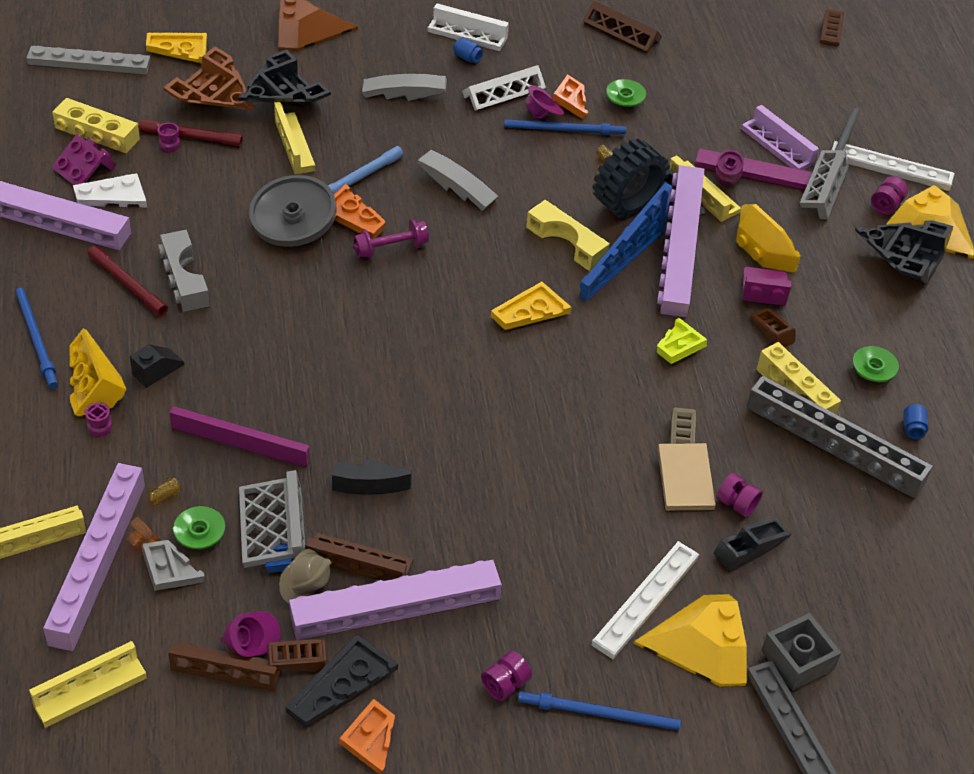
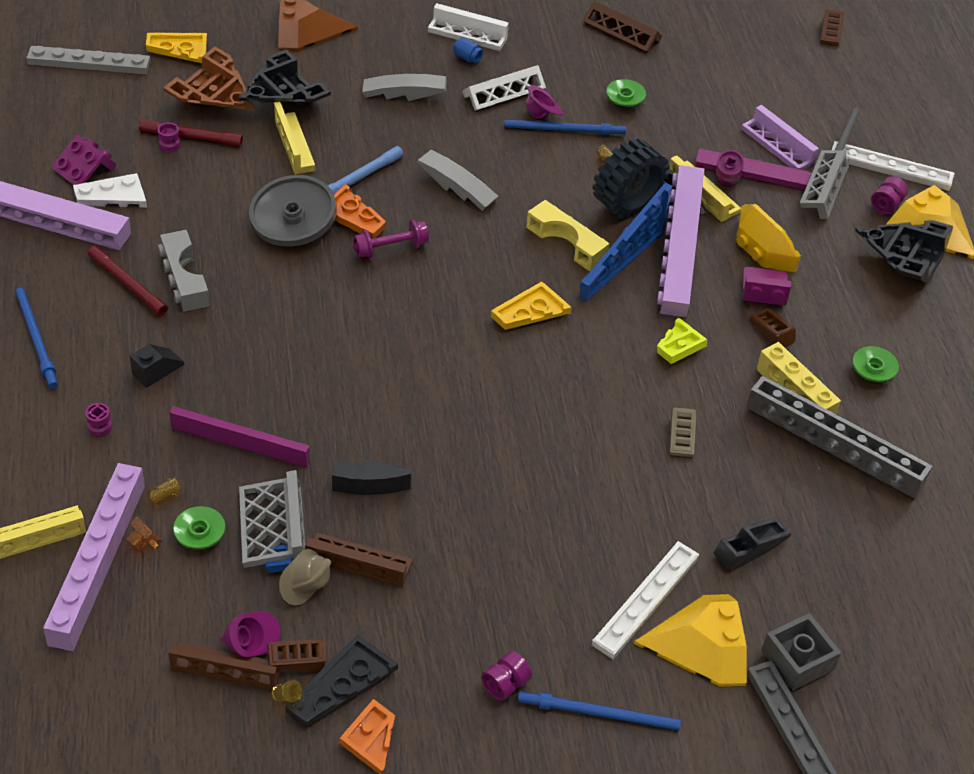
(89, 686): light yellow fence -> none
(93, 376): yellow wedge -> none
(97, 125): light yellow brick -> none
(168, 566): light grey wing -> none
(289, 691): none -> clear yellow pin
(394, 599): lavender brick -> none
(571, 96): orange wing -> none
(686, 477): tan tile -> none
(736, 493): magenta wheel -> none
(915, 421): blue brick -> none

